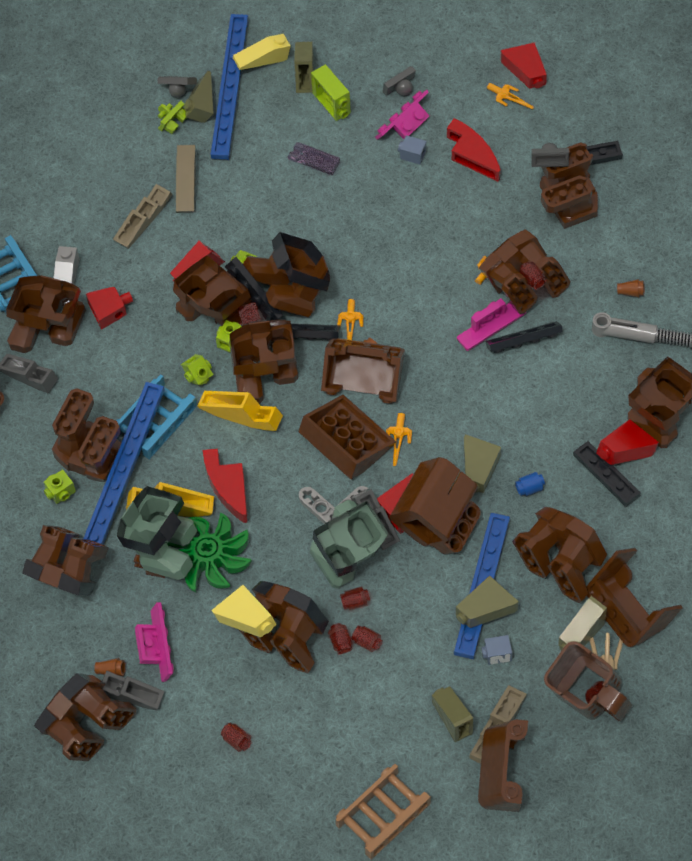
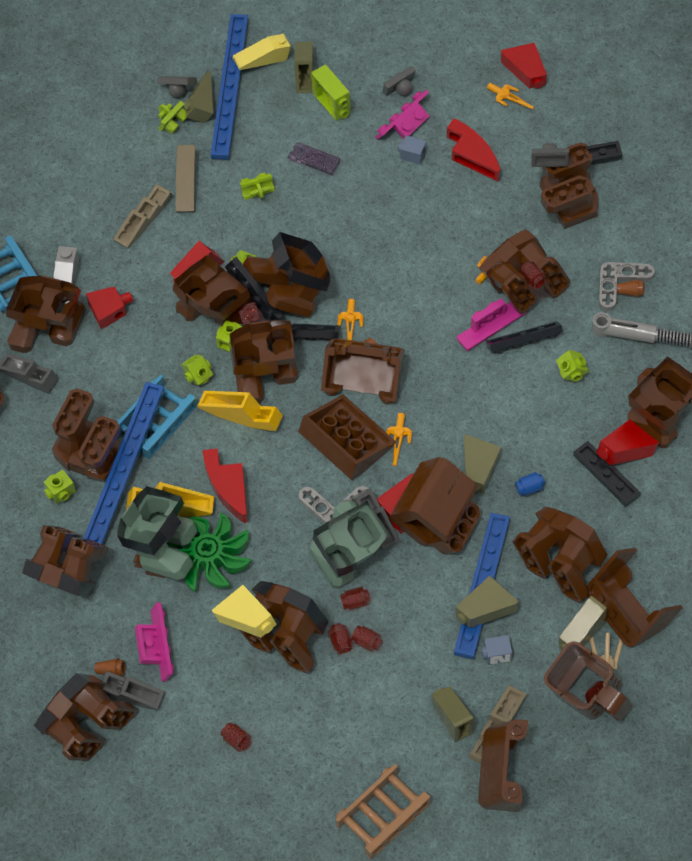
(257, 186): none -> lime hips
(572, 366): none -> lime brick
(617, 275): none -> light grey beam

